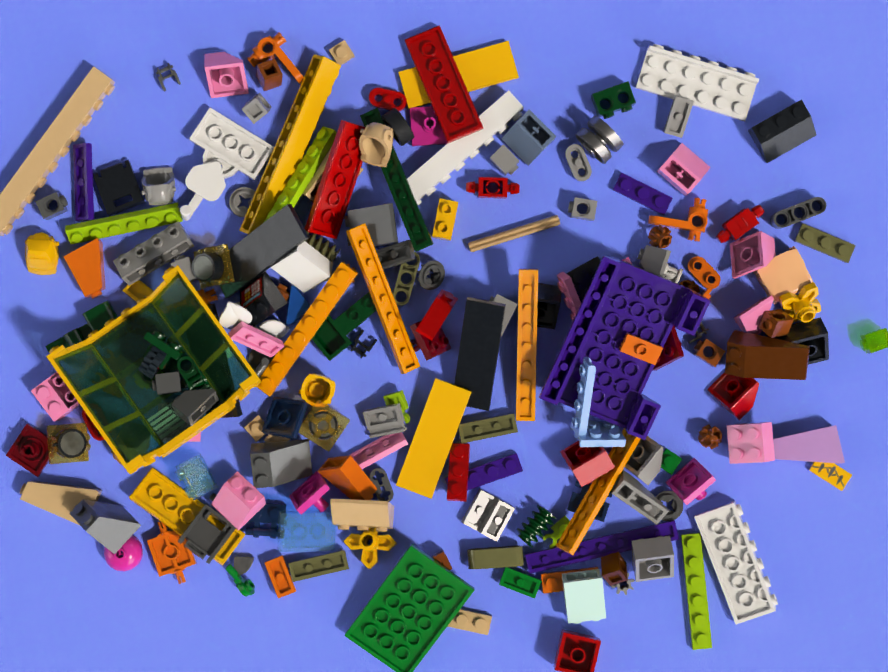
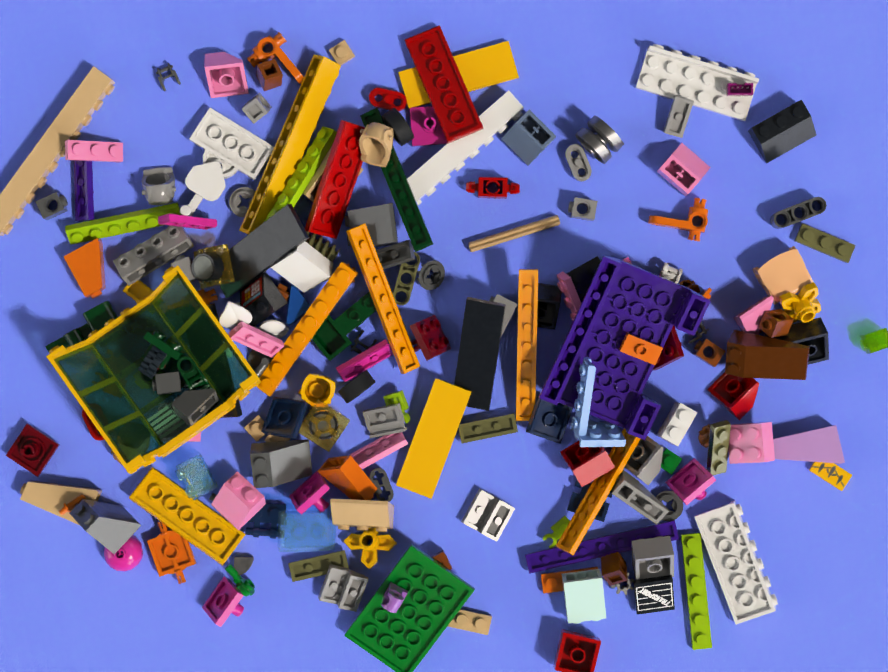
(41, 254): yellow helmet -> none
(55, 397): bright pink slope -> none
(68, 507): none -> orange piece
(70, 443): piece -> none
(93, 151): none -> bright pink plate
(116, 184): black container -> none
(187, 221): none -> dark pink tile
(204, 537): dark grey container -> none
(223, 602): none -> dark pink tile
(280, 576): orange plate -> none
(343, 587): none -> light grey slope
(356, 386): none -> black tyre
(364, 360): none -> dark pink tile
(393, 598): none -> medium lavender leg
(436, 314): red slope -> none
(445, 219): yellow brick -> none
(458, 472): red plate -> none
(493, 471): dark purple plate -> none
(495, 557): olive beam -> none
(505, 160): light grey brick -> none
(520, 582): green plate -> none
(535, 525): dark green piece -> none
(549, 420): none -> dark blue plate
(611, 95): dark green brick -> none
(642, 194): dark purple plate -> none
(653, 259): light grey slope -> none
(654, 594): none -> black tile
(660, 237): dark orange gear -> none
(676, 423): none -> white brick
(703, 273): orange plate -> none
(718, 447): none -> olive plate
(735, 89): none -> magenta piece
(740, 224): red piece -> none
(751, 253): bright pink slope -> none

